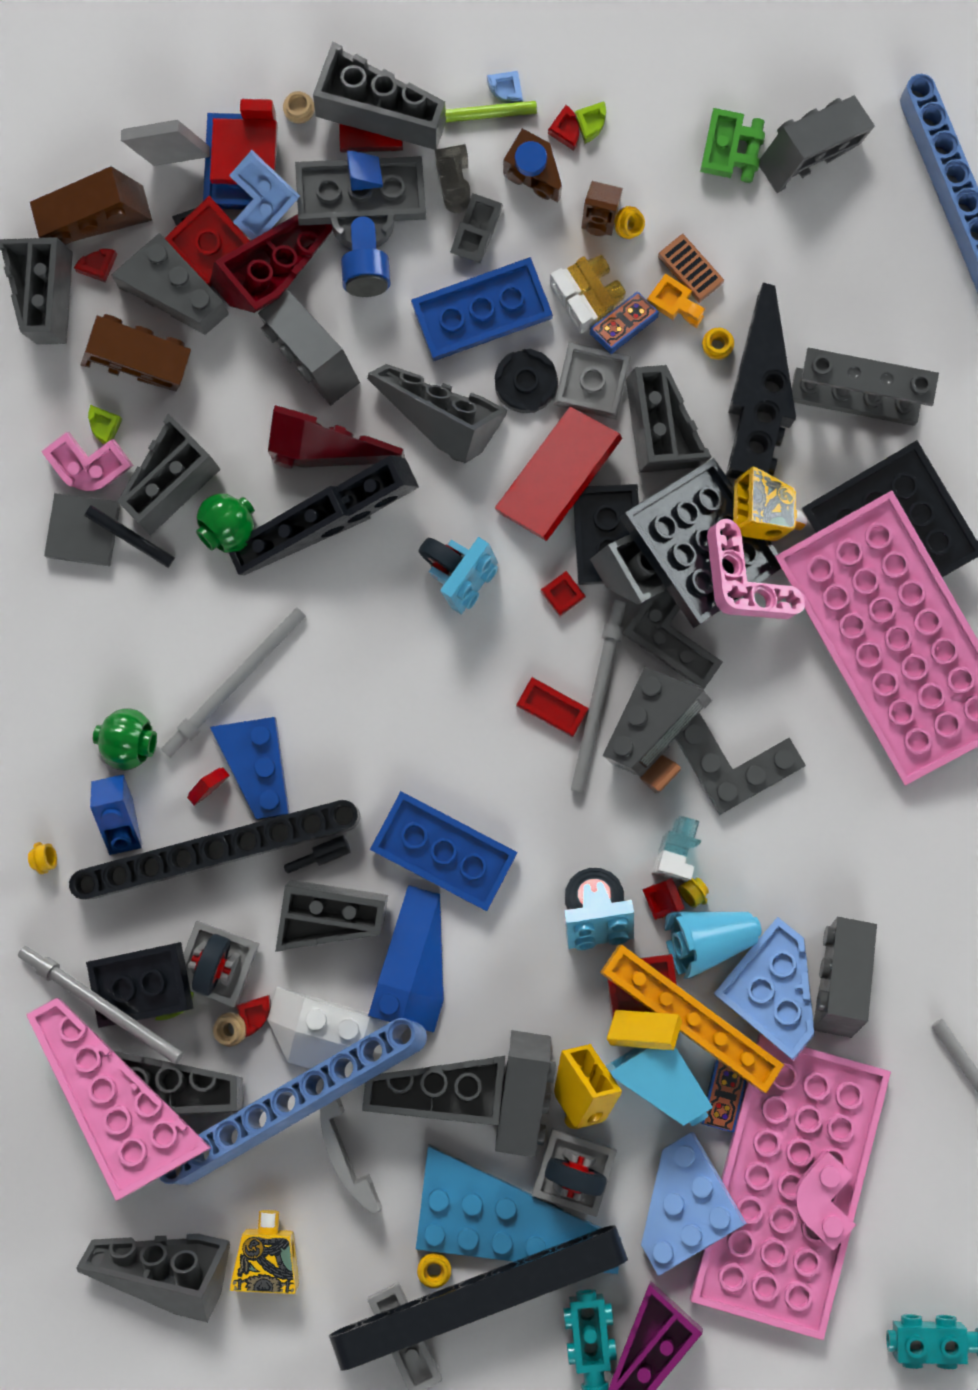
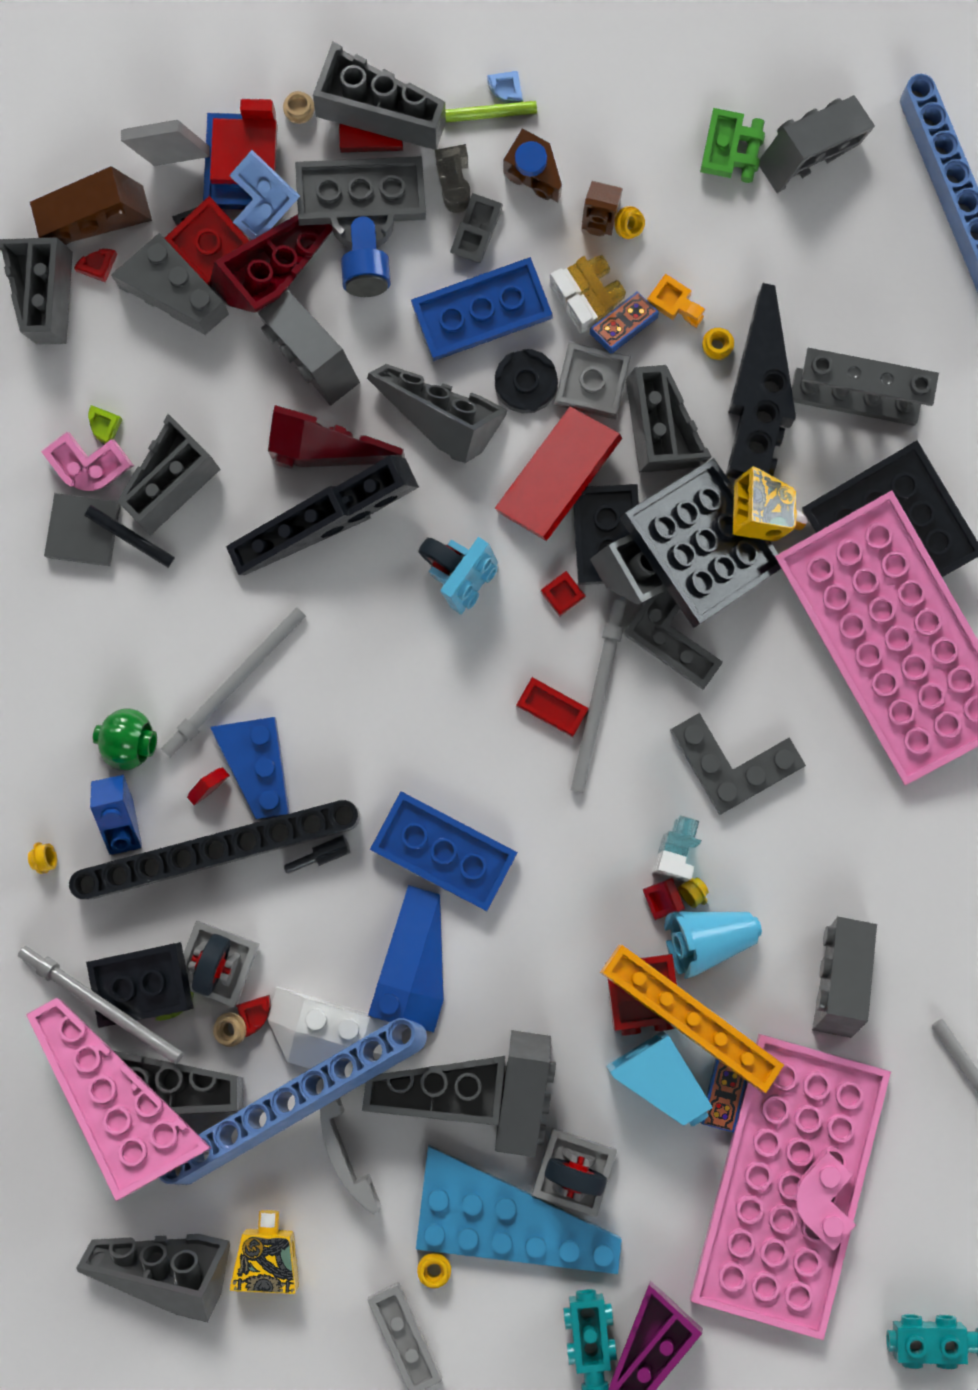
(136, 353): reddish brown wedge -> none
(225, 522): green plant -> none
(327, 914): dark grey wedge -> none
(364, 171): blue slope -> none
(478, 1297): black beam -> none
(565, 128): red tile -> none
(584, 1087): yellow torso -> none
(591, 120): lime tile -> none
(597, 910): medium azure plate -> none
(644, 1030): yellow tile -> none
(652, 720): dark grey wedge -> none
(660, 774): nougat slope -> none
(687, 1206): light blue plate -> none
(690, 267): nougat tile -> none
(737, 584): bright pink beam -> none
(774, 989): light blue plate -> none

